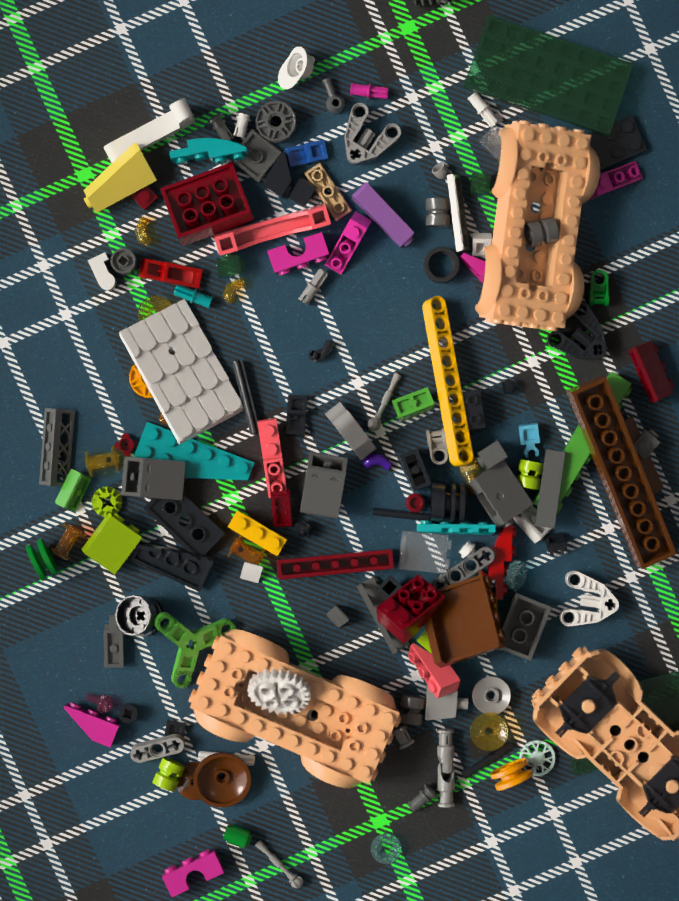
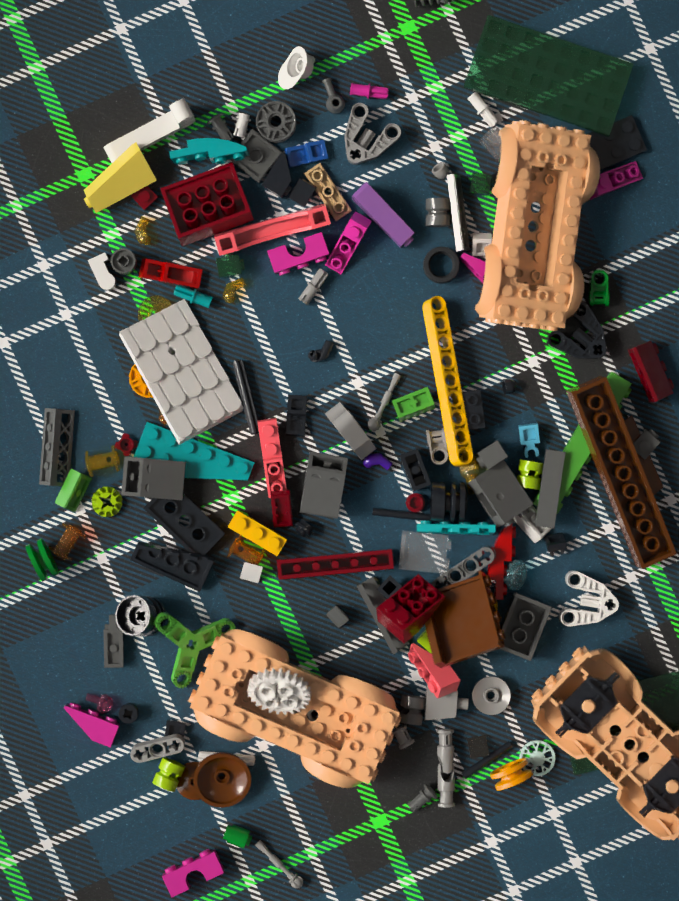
(112, 542): lime brick -> none
(384, 857): clear light blue gear -> none
(467, 549): white plate -> none
(491, 741): clear yellow dish -> none
(542, 231): dark grey wheel -> none

